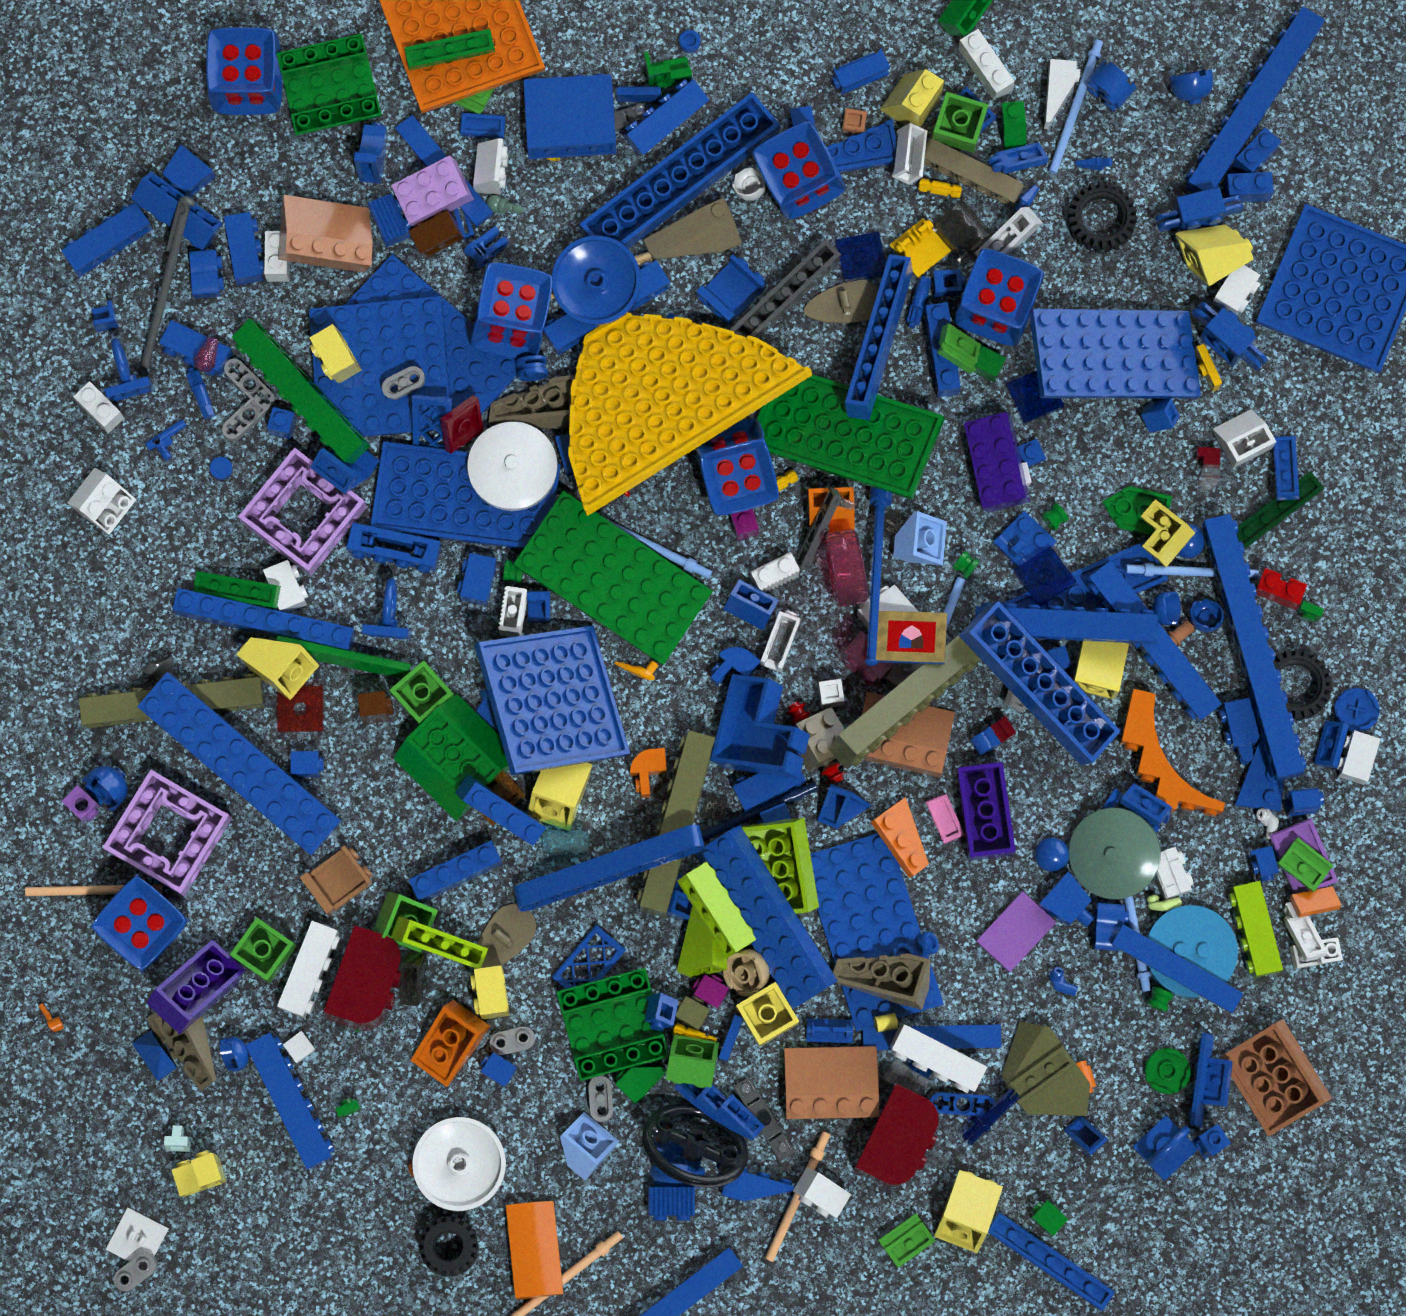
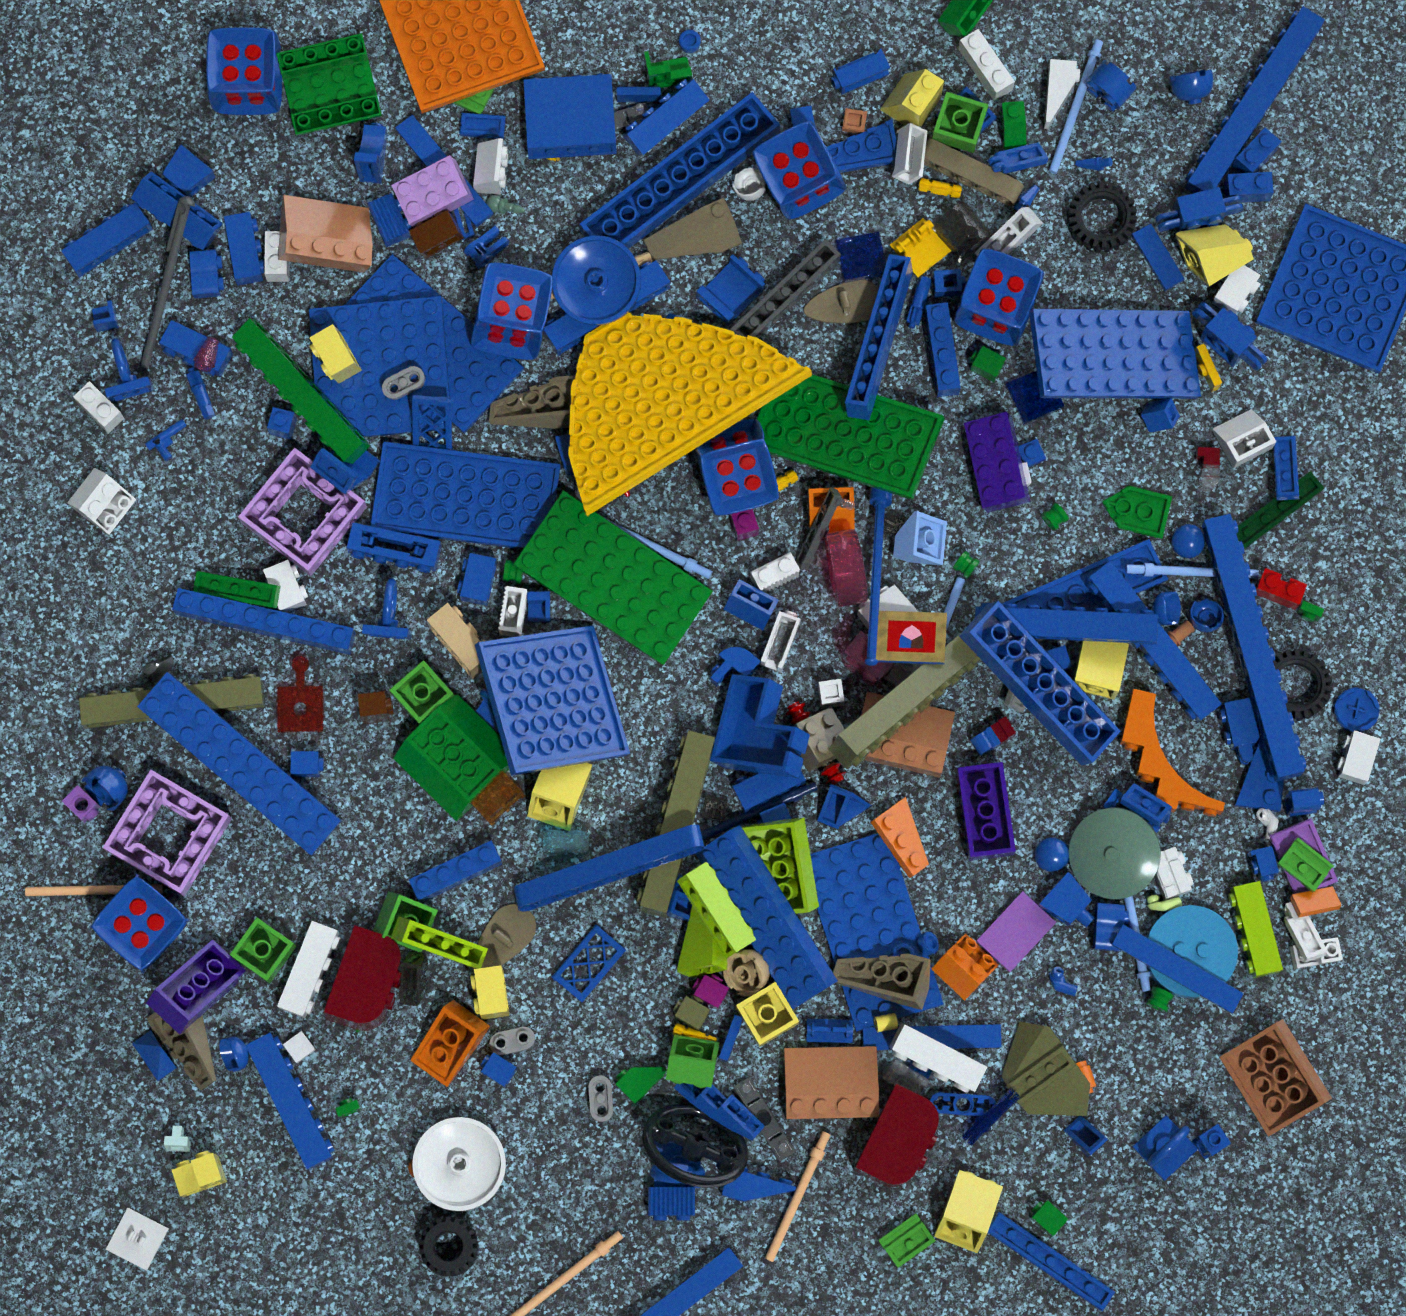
(54, 1024): orange hand -> none
(135, 1272): light grey plate -> none
(221, 468): blue tile -> none
(253, 403): light grey beam -> none
(278, 664): light yellow slope -> none
(337, 880): medium nougat panel -> none
(352, 659): green tile -> none
(449, 49): green plate -> none
(457, 637): none -> tan brick
(461, 424): dark red tile -> none
(500, 810): blue arch -> none
(512, 466): white dish -> none
(532, 368): blue wheel -> none
(534, 1250): orange slope -> none
(586, 1145): light blue slope -> none
(609, 1024): green slope -> none
(640, 671): light orange bar -> none
(645, 764): orange brick -> none
(661, 1011): blue brick -> none
(822, 1193): white brick -> none
(944, 818): bright pink tile -> none
(959, 348): bright green plate -> none
(965, 966): none -> orange slope
(1023, 539): blue hinge -> none
(1044, 576): clear blue tile -> none
(1157, 257): none -> blue tile
(1167, 1071): green tile -> none
(1169, 535): light yellow brick -> none
(1211, 1083): blue bracket -> none
(1331, 744): blue plate -> none

